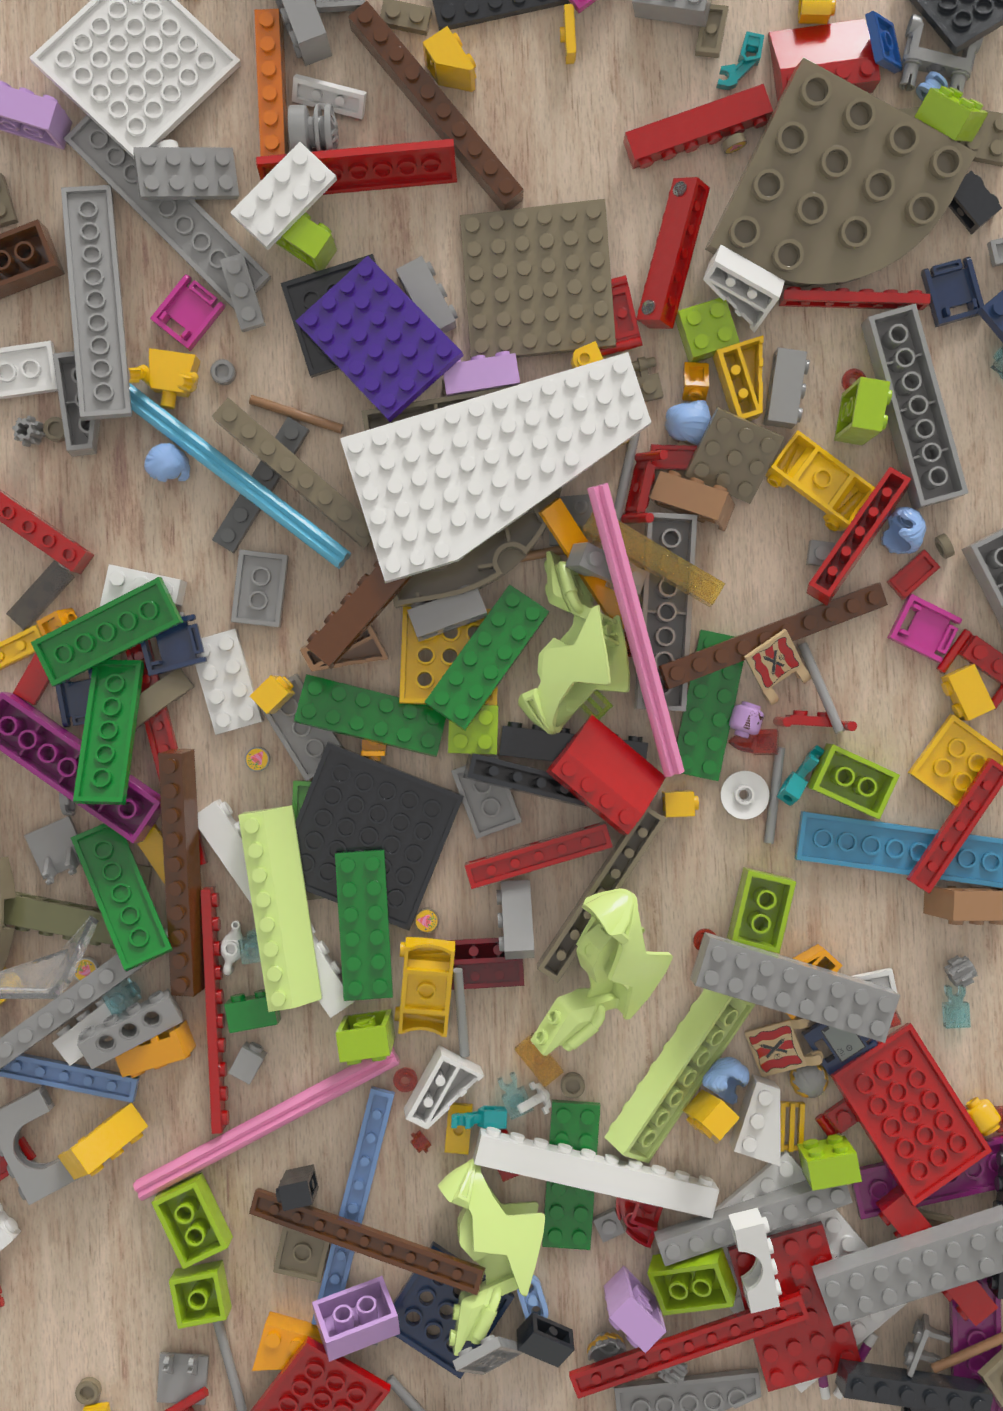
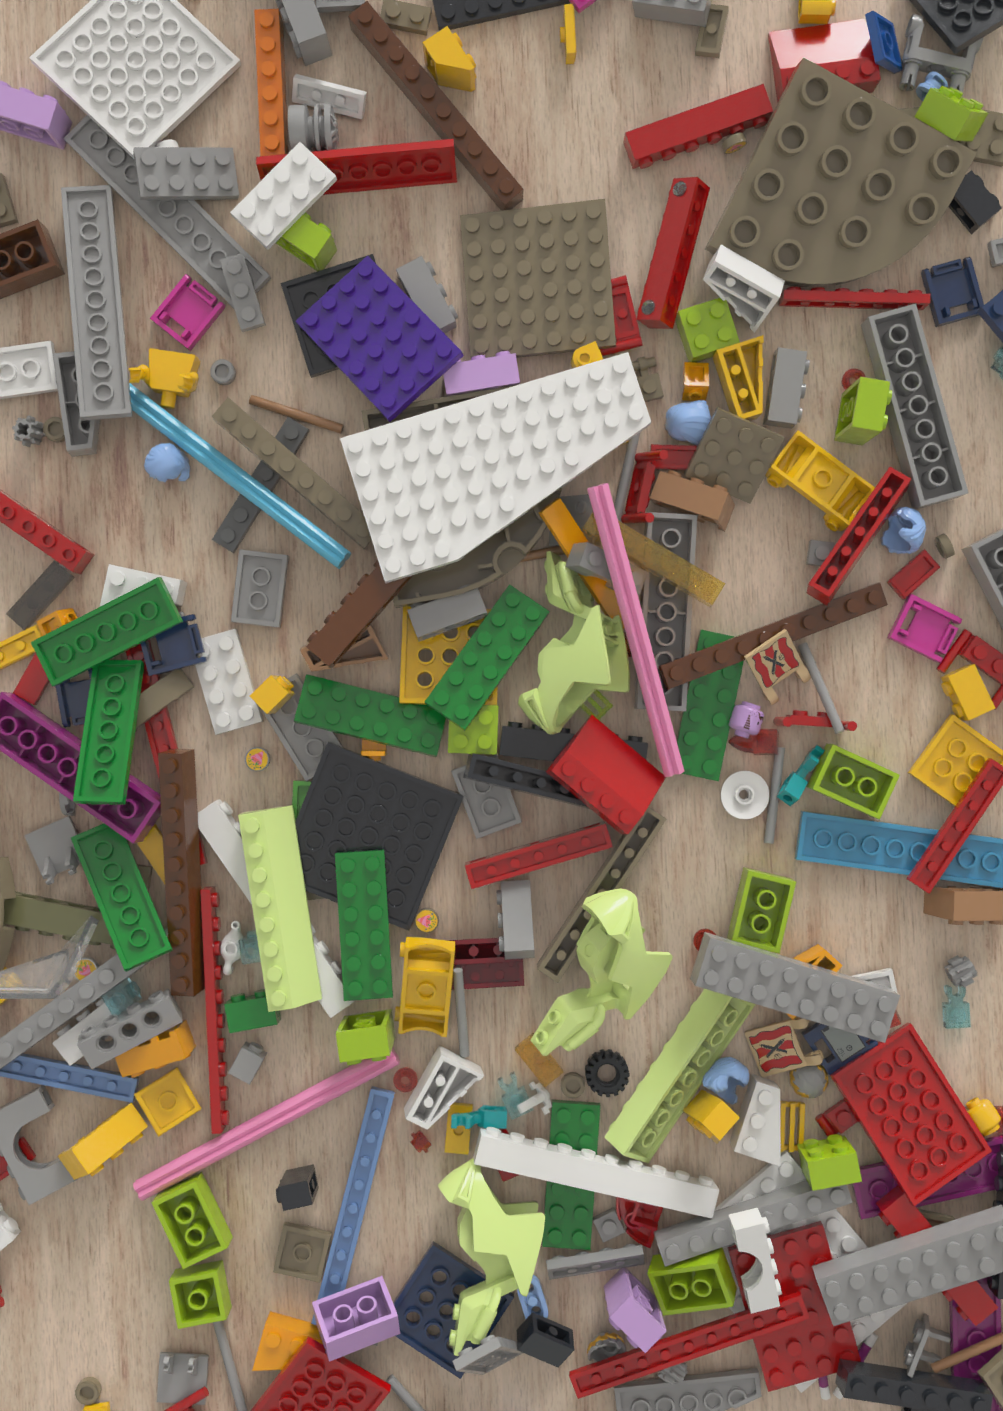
(167, 1101): none -> yellow tile
(371, 1242): reddish brown plate -> none
(594, 1262): none -> light grey plate
(614, 1085): none -> black tyre
(679, 803): yellow brick -> none
(752, 43): teal piece -> none

